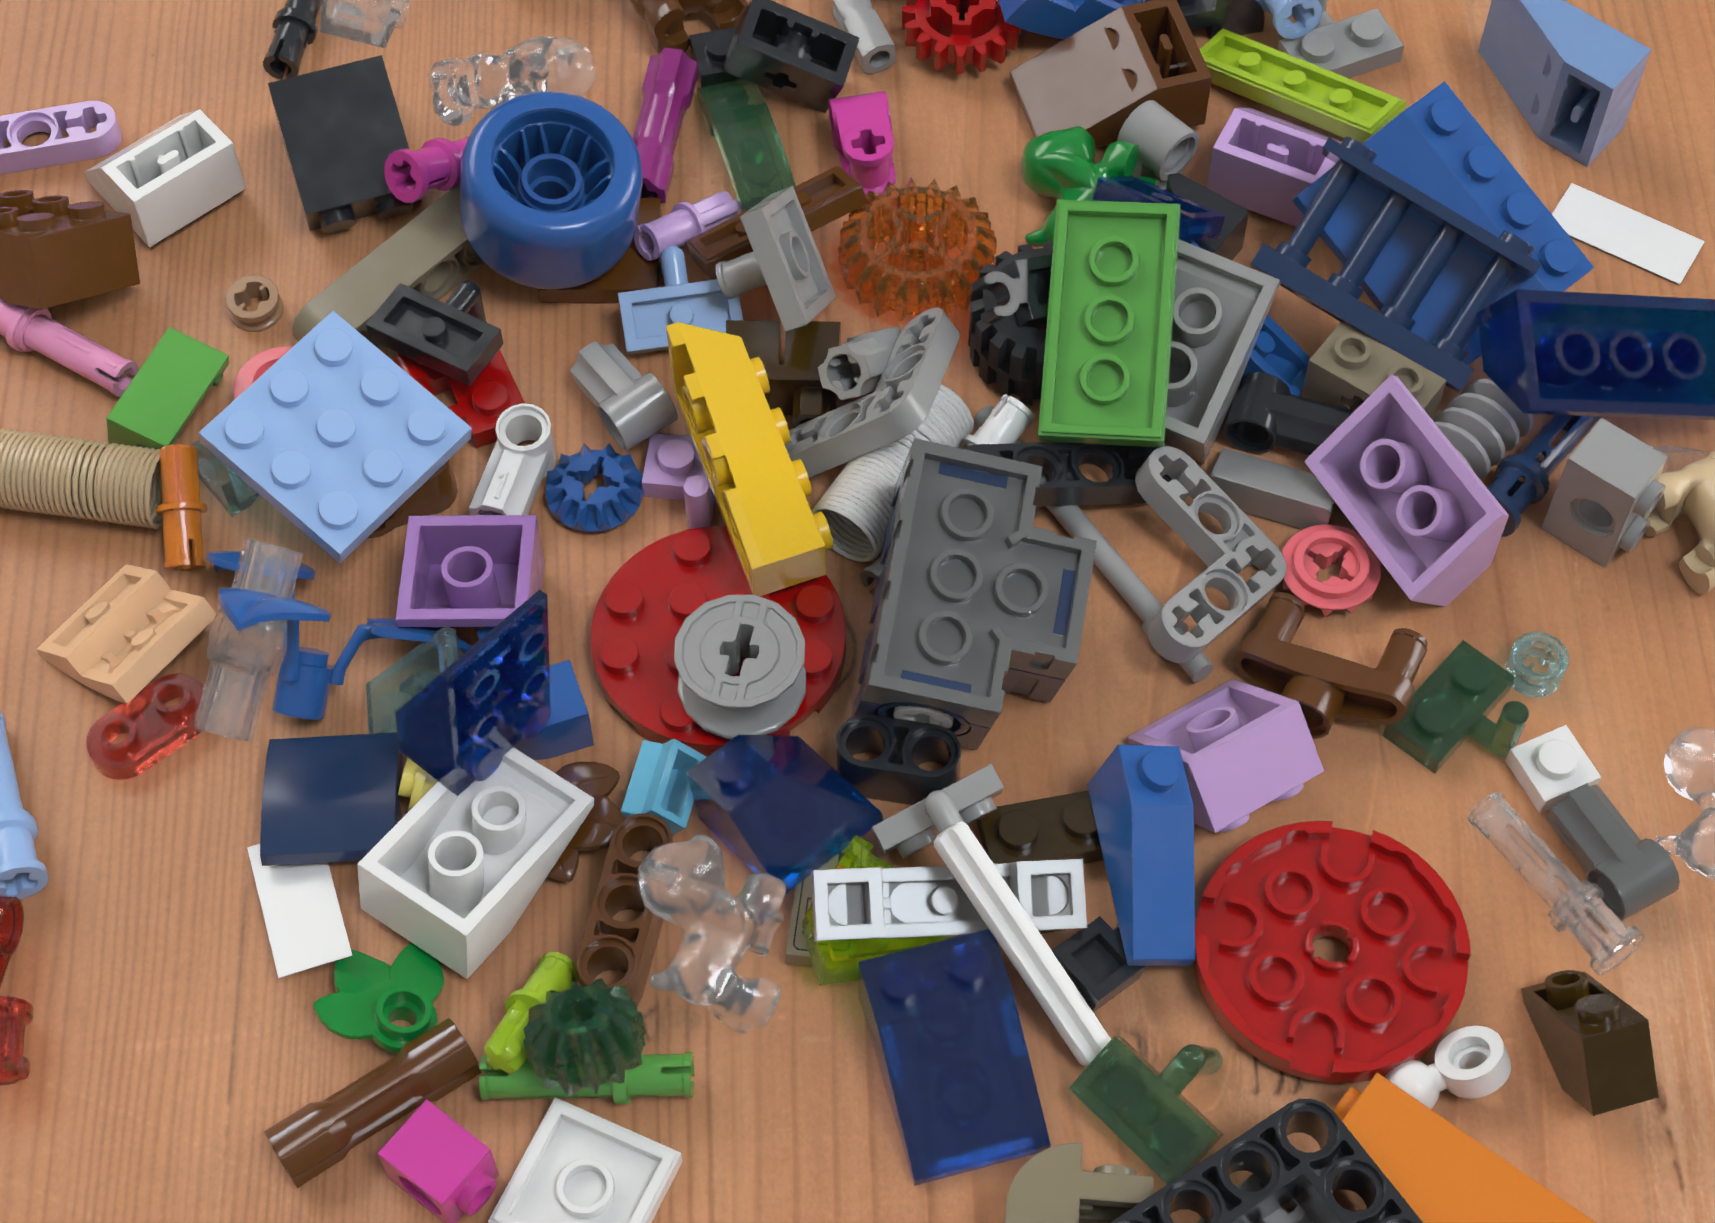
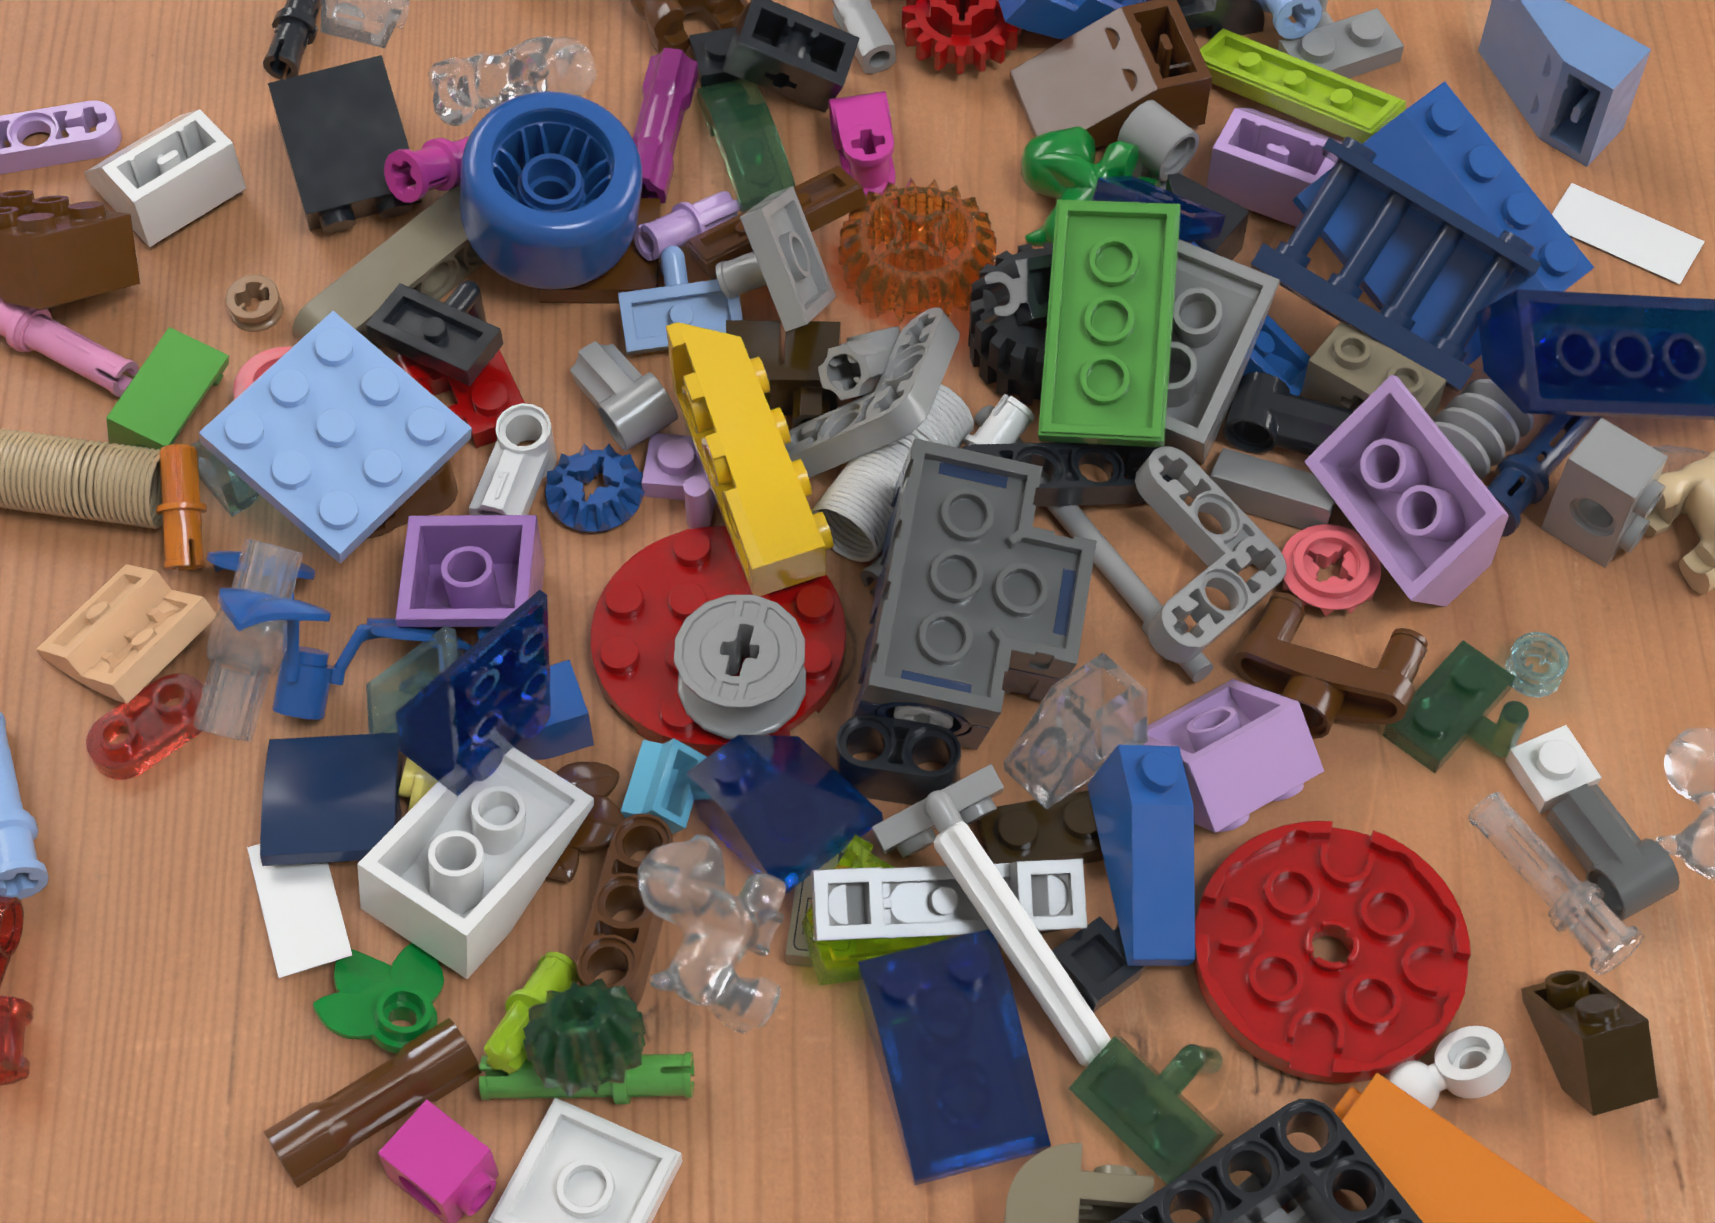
(1078, 730): none -> clear slope

